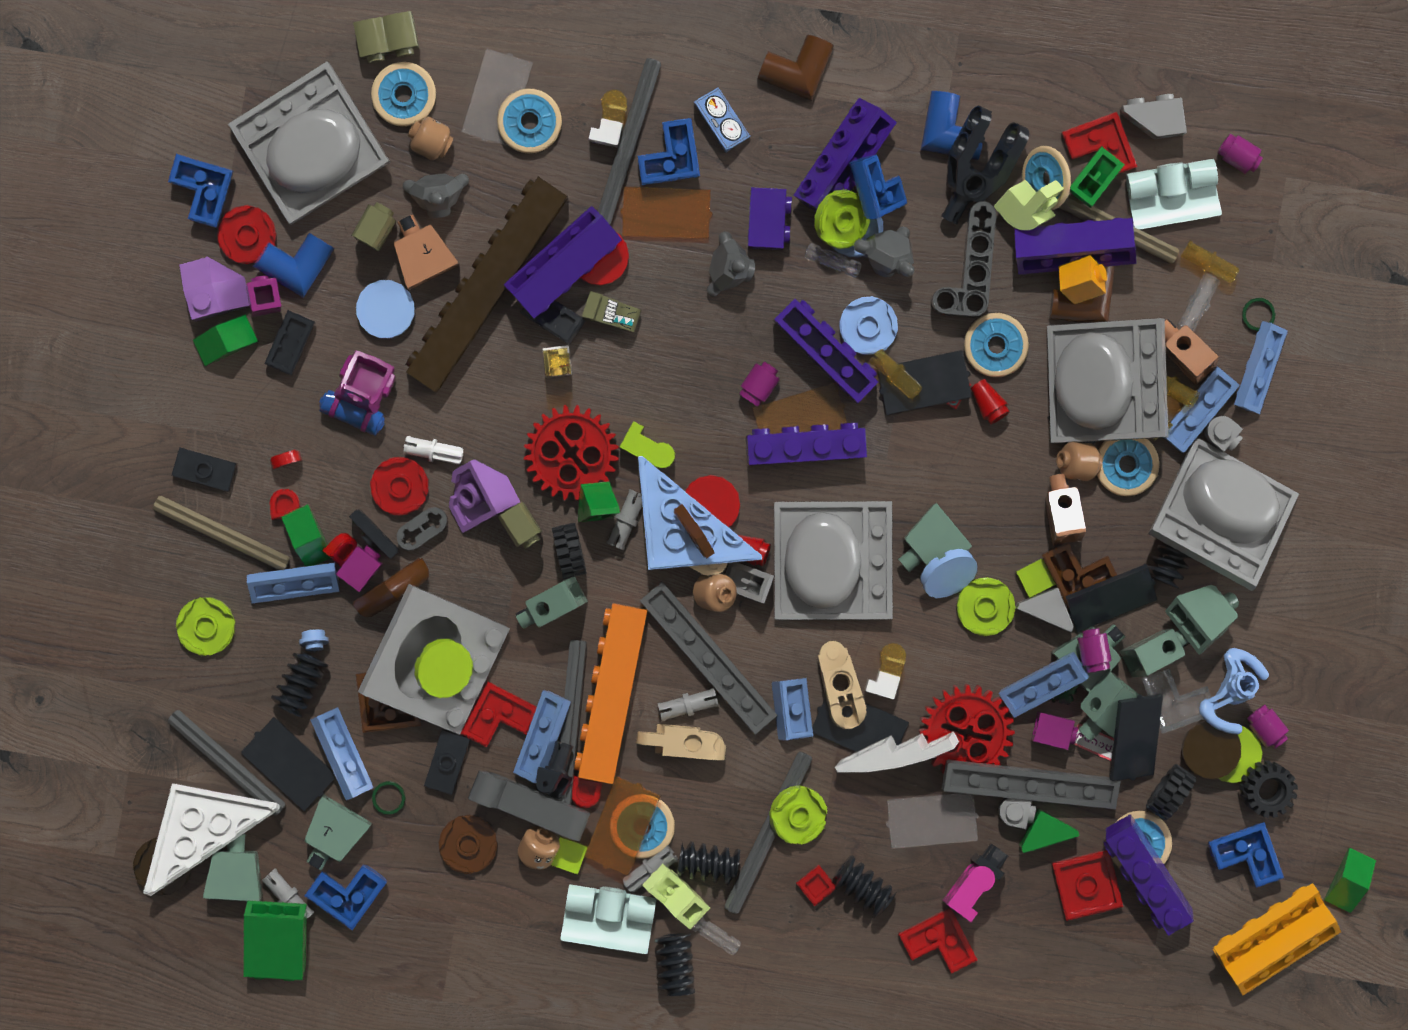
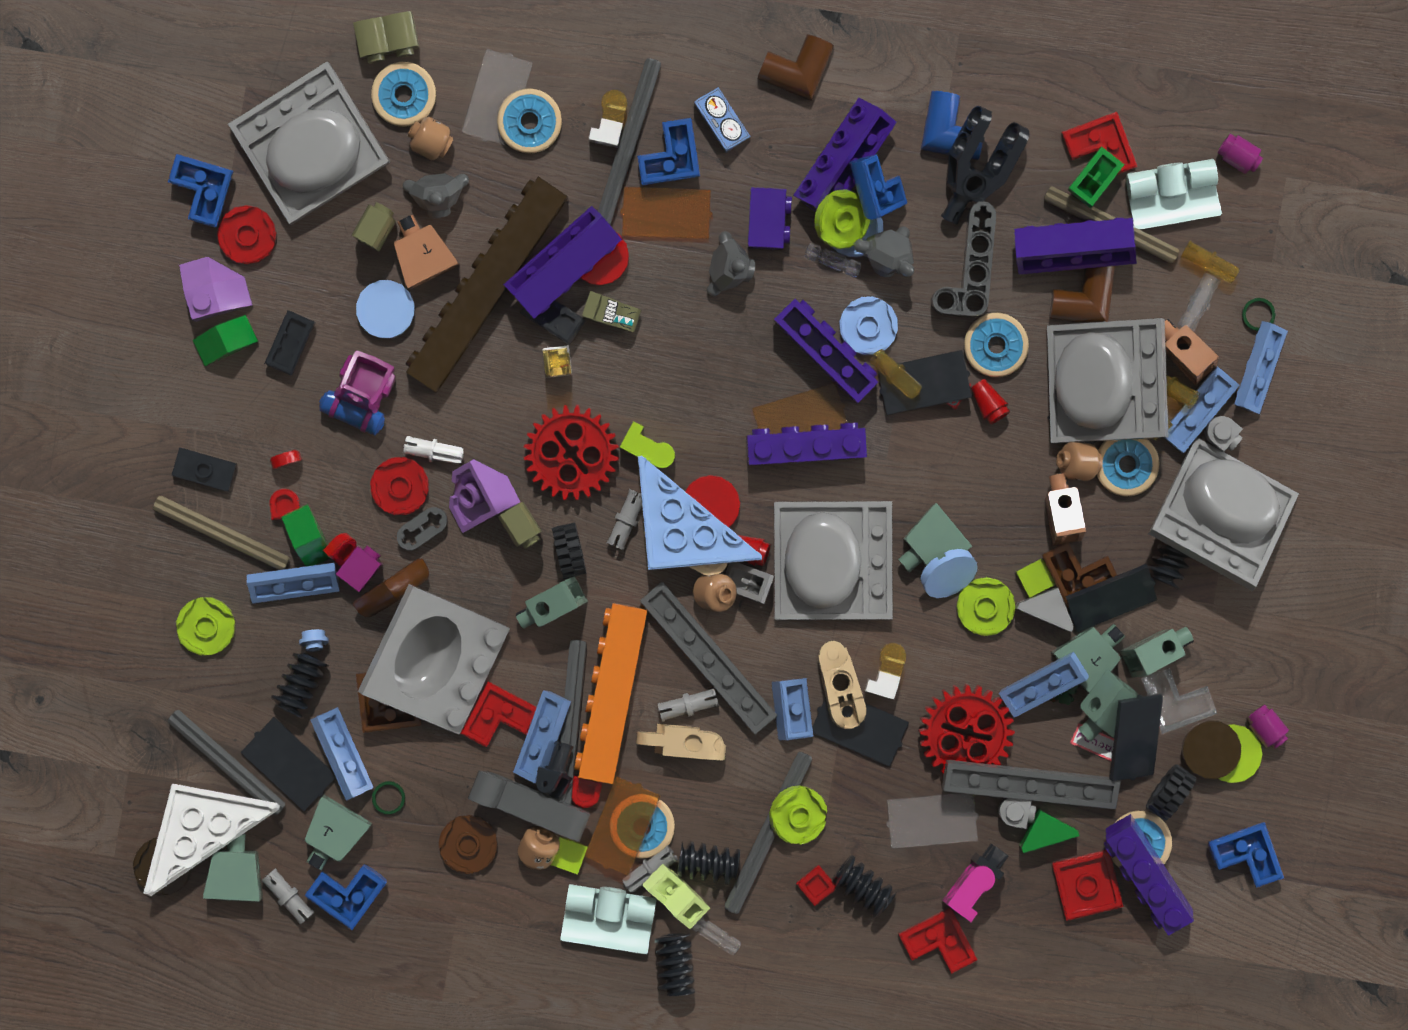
(263, 296): magenta brick -> none
(275, 940): green brick -> none
(295, 272): blue brick -> none
(373, 535): black plate -> none
(443, 668): lime tile -> none
(447, 762): black plate -> none
(597, 502): green slope -> none
(694, 531): reddish brown tile -> none
(759, 383): magenta brick -> none
(888, 755): white slope -> none
(1027, 208): yellowish green brick -> none
(1049, 160): wheel -> none
(1054, 730): magenta brick -> none
(1082, 279): light orange brick -> none
(1094, 650): magenta brick -> none
(1157, 118): light grey slope -> none
(1203, 615): sand green torso -> none
(1234, 689): light blue piece -> none
(1254, 781): black tyre -> none
(1276, 939): light orange brick -> none
(1351, 880): green slope -> none

